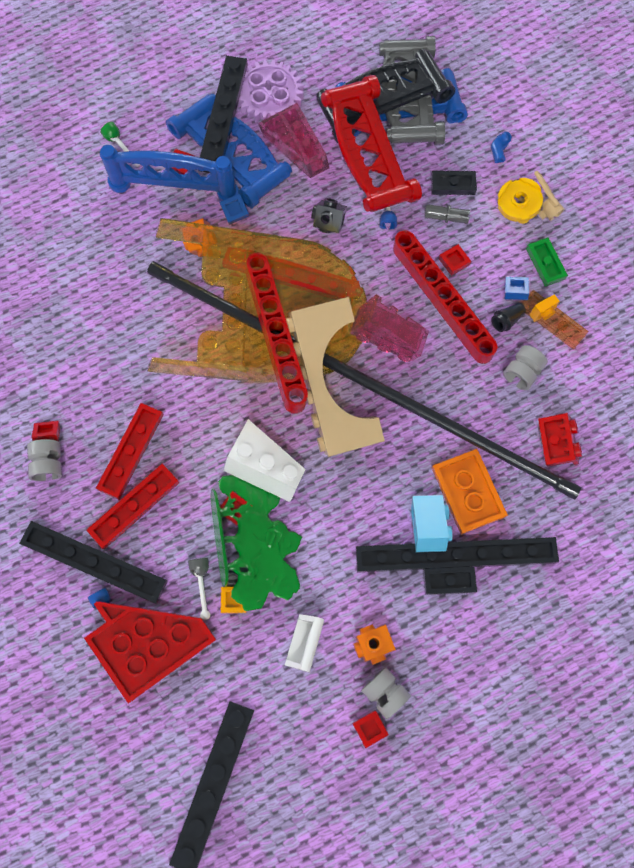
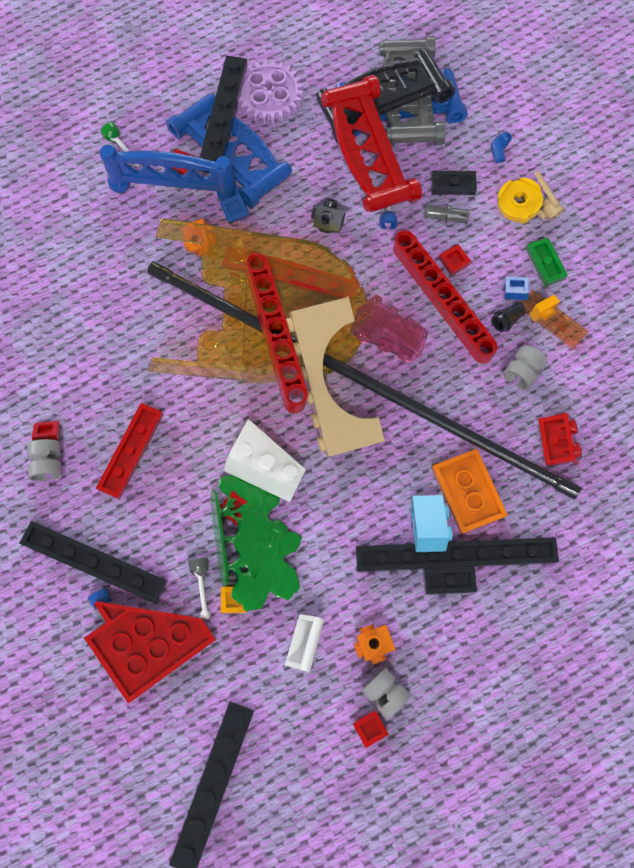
(132, 506): red plate -> none
(295, 140): clear pink wedge -> none

